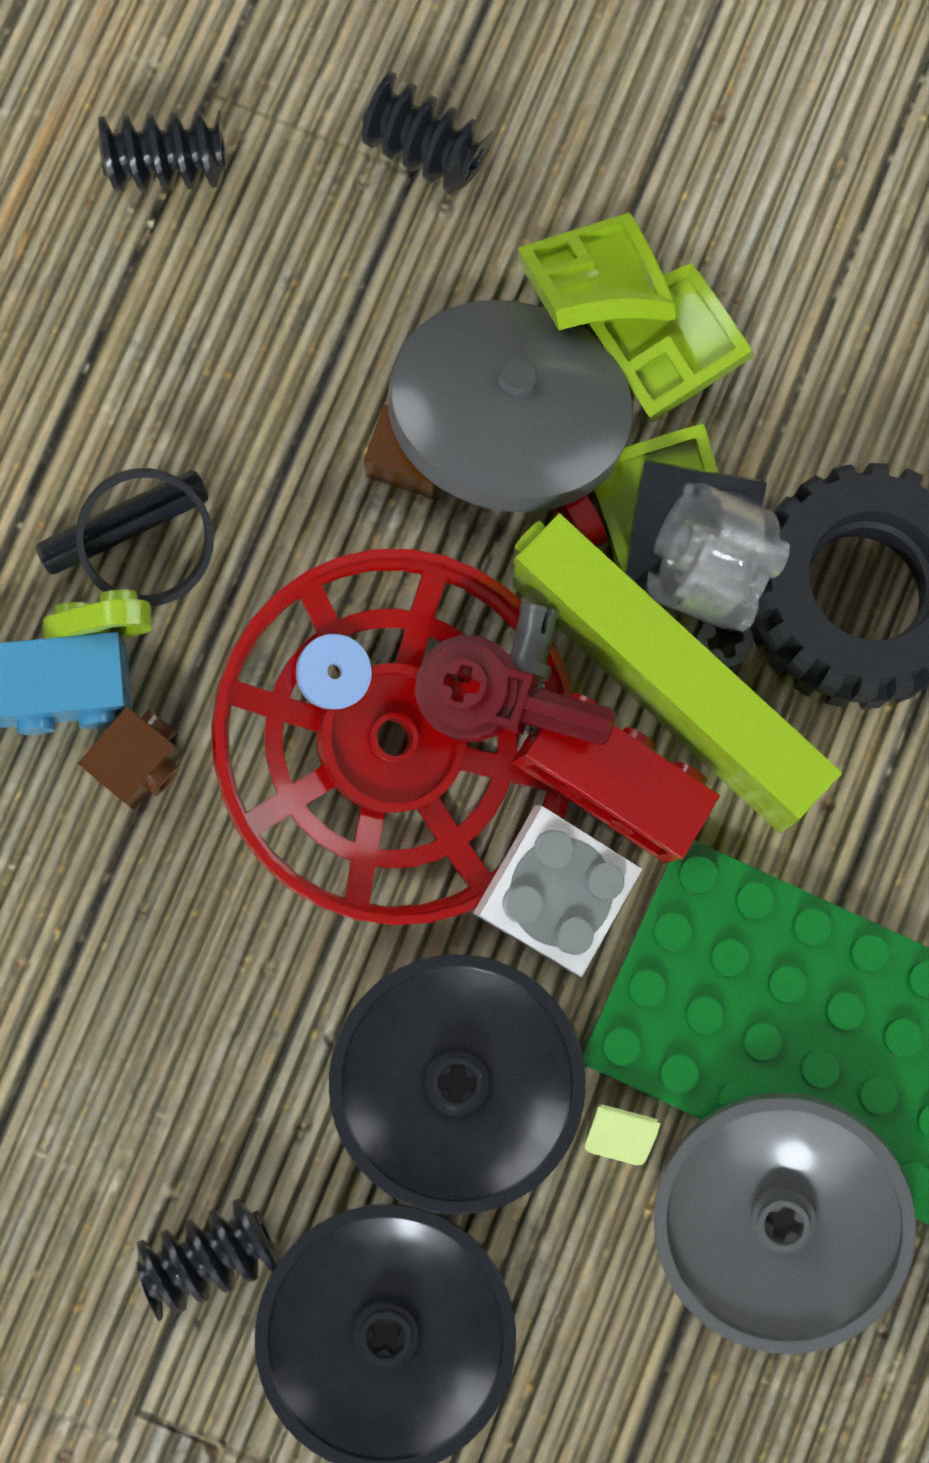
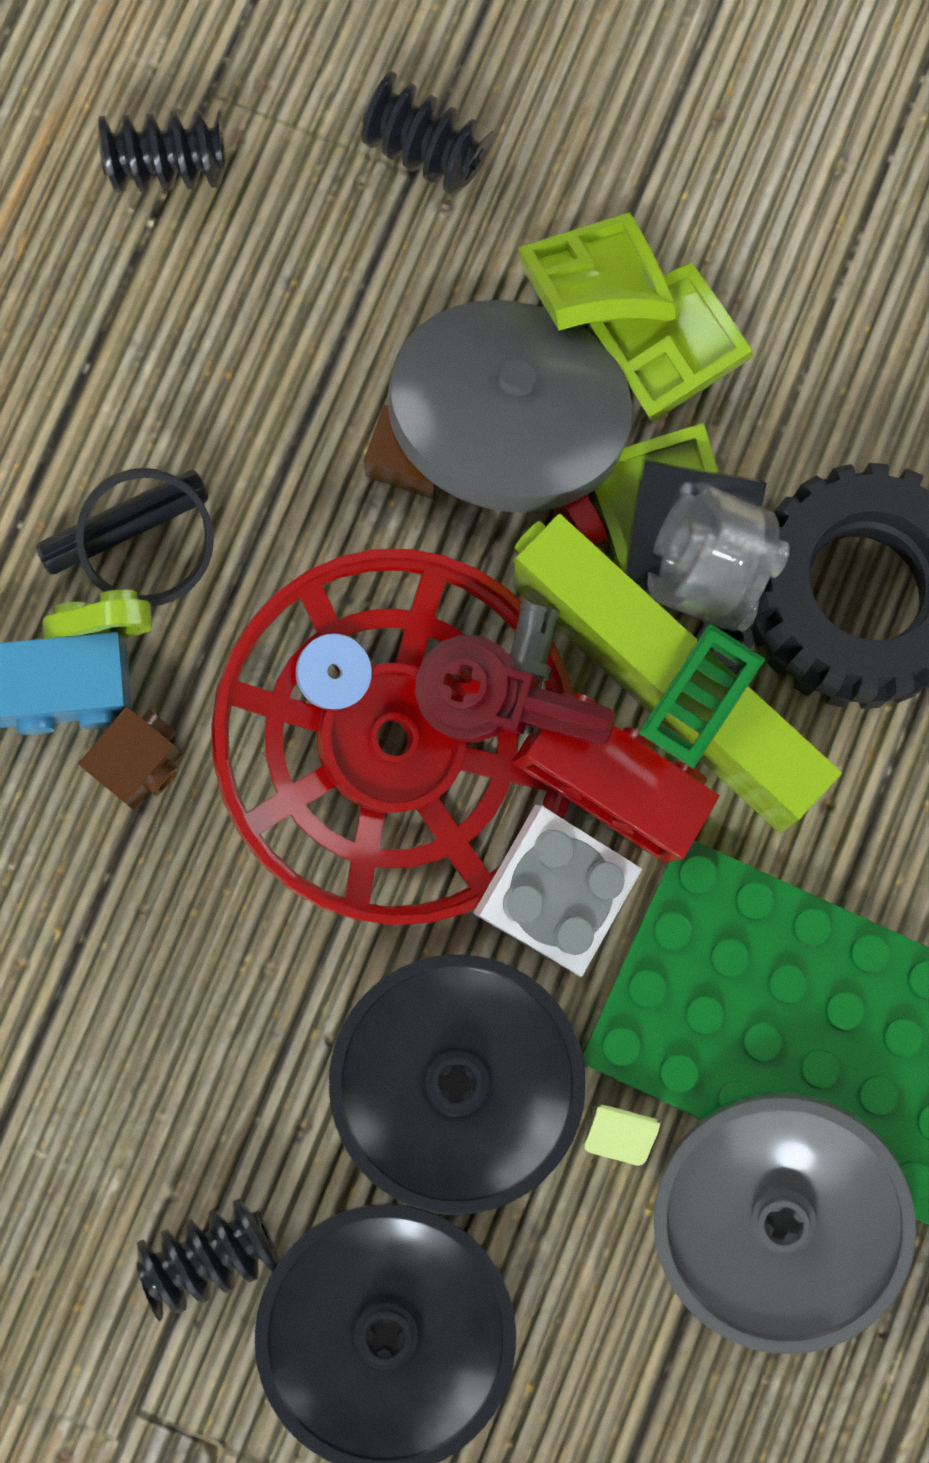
(733, 650): none -> green slope

